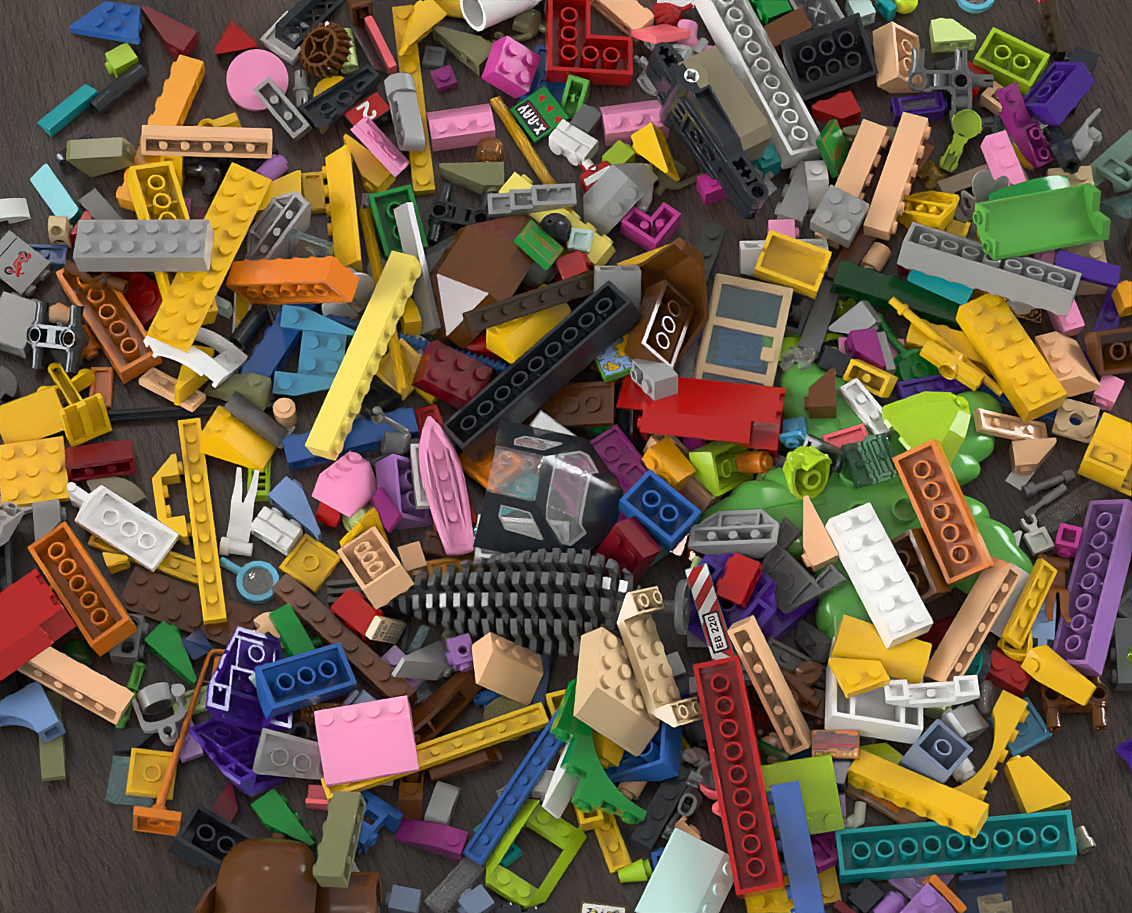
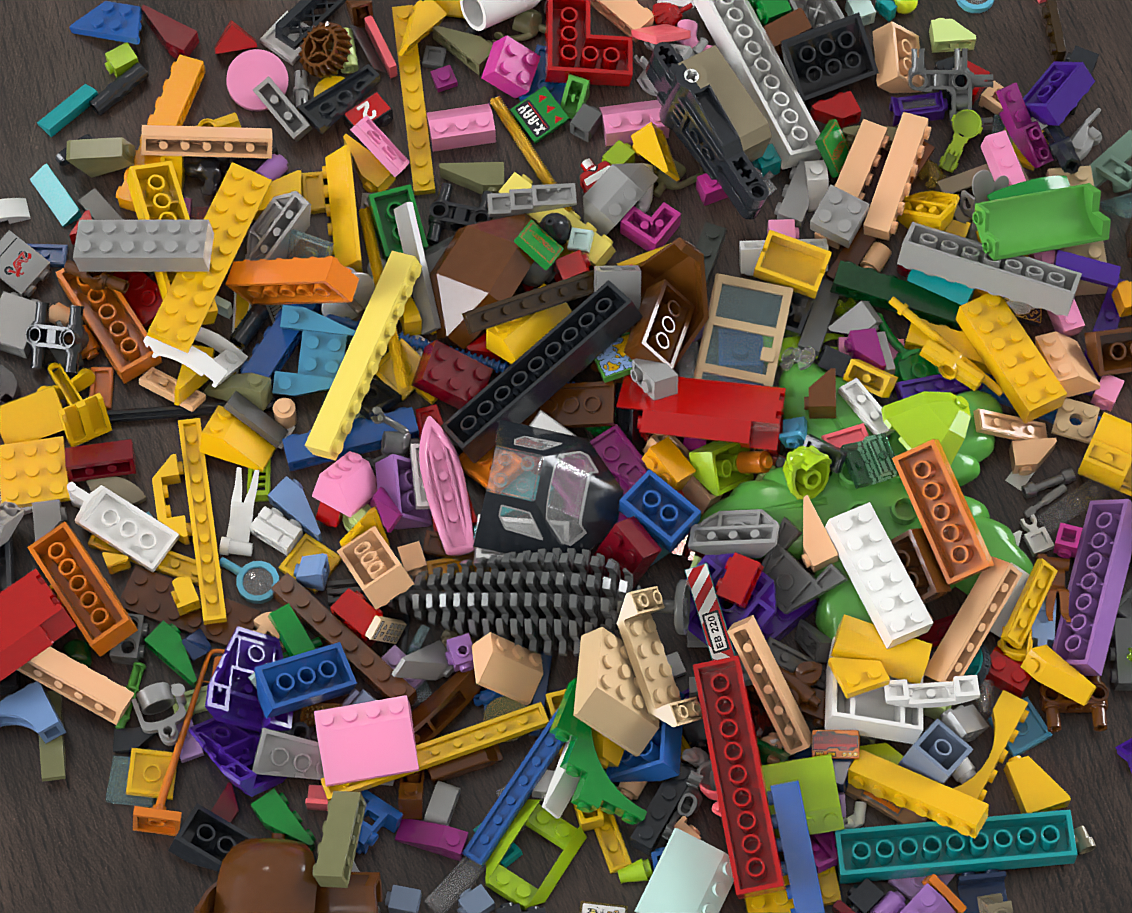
(59, 230): tan leg -> none
(185, 595): none -> yellow brick
(313, 571): none -> medium blue slope
(405, 112): light grey beam -> none
(490, 150): clear orange head -> none
(572, 143): white brick -> none
(1011, 60): lime brick -> none

